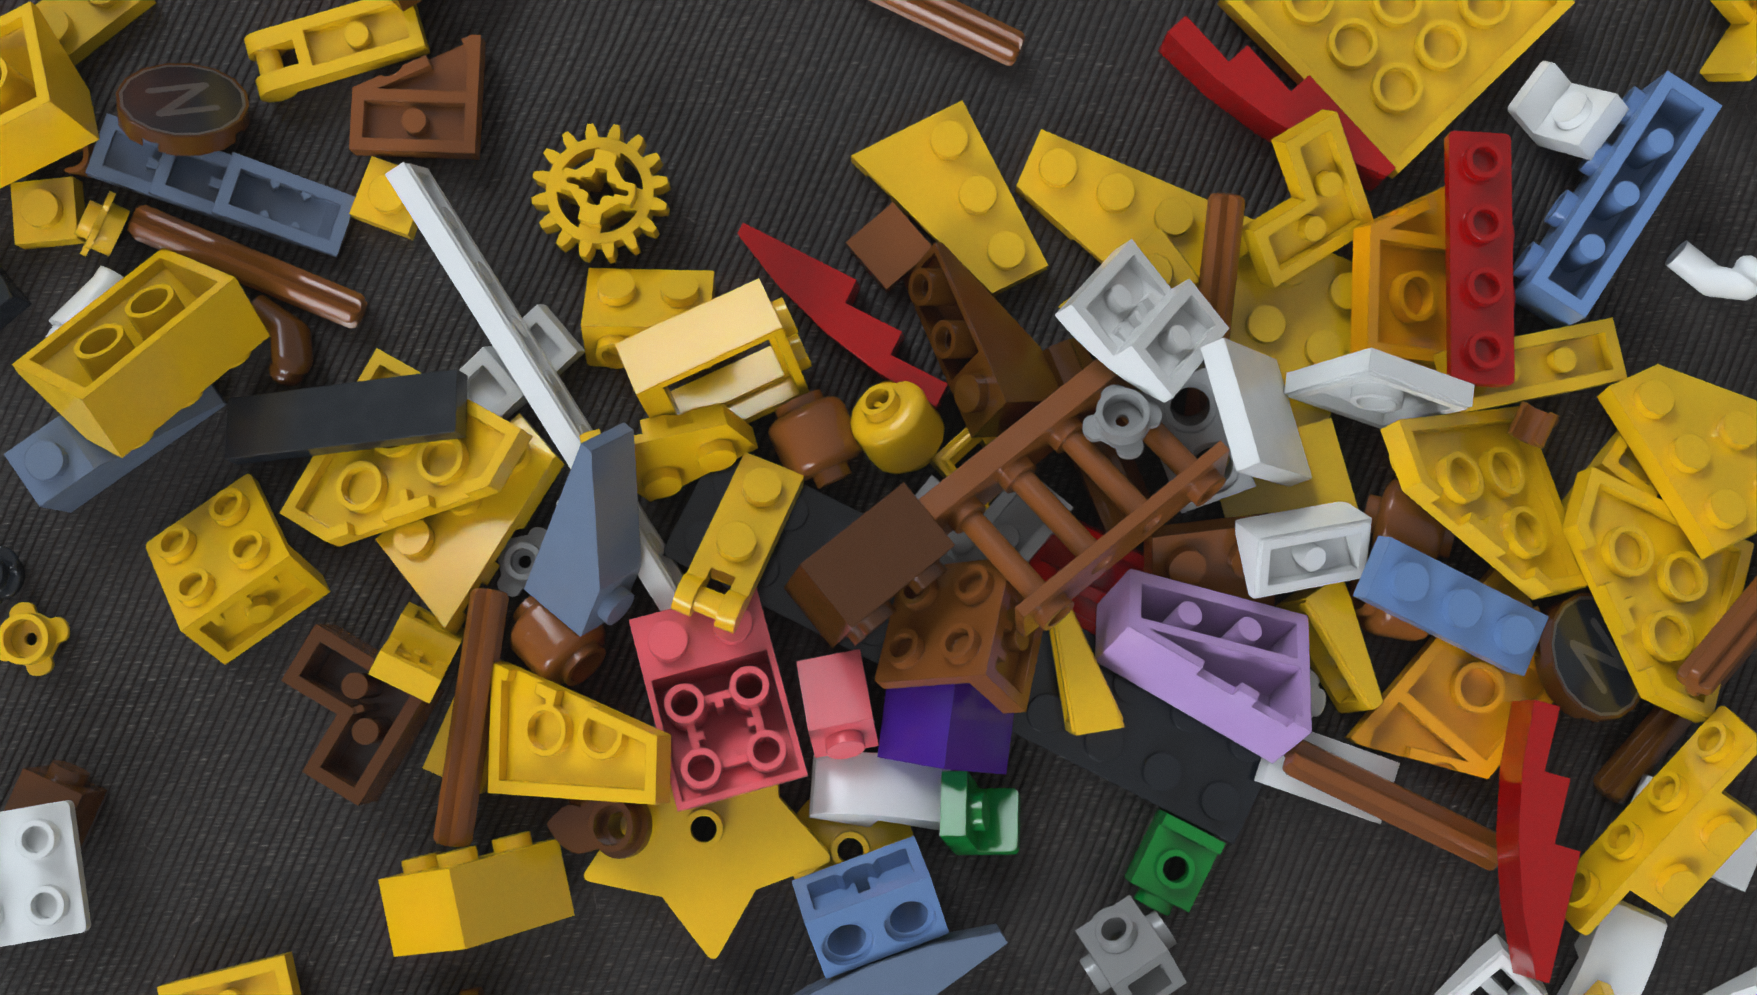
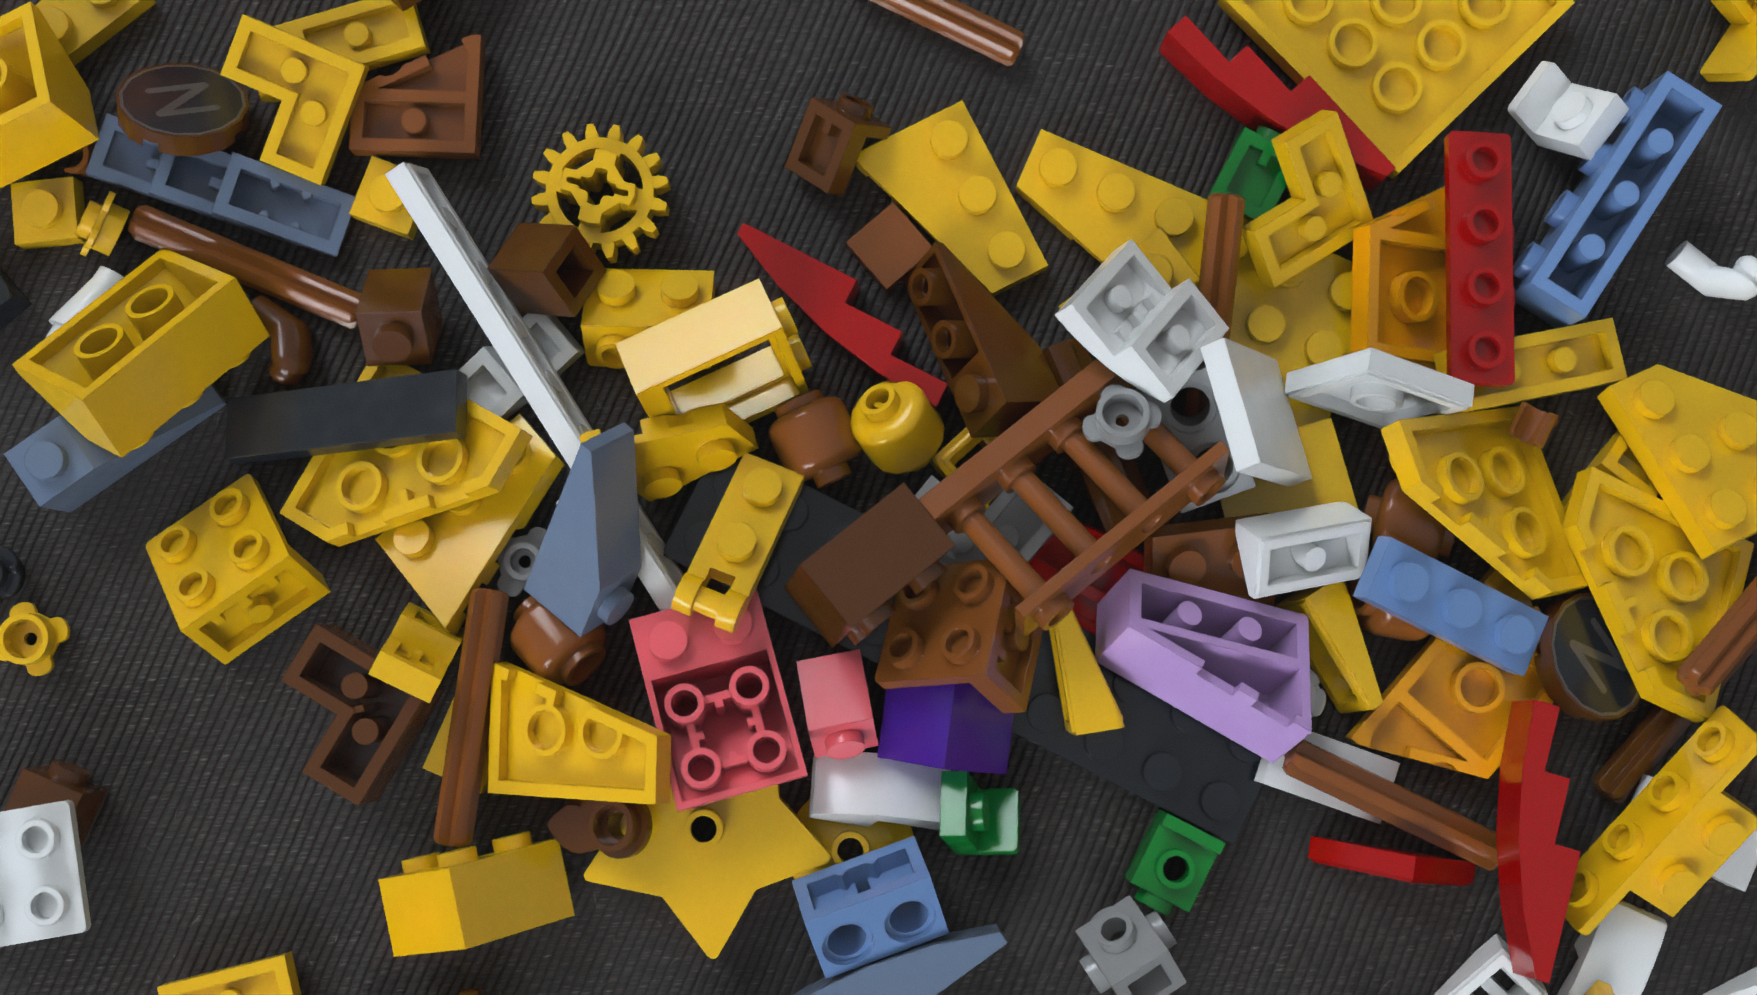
(315, 92): none -> yellow plate
(399, 316): none -> reddish brown brick
(547, 269): none -> reddish brown brick
(832, 140): none -> reddish brown bracket
(1252, 172): none -> green bracket
(1391, 862): none -> red tile

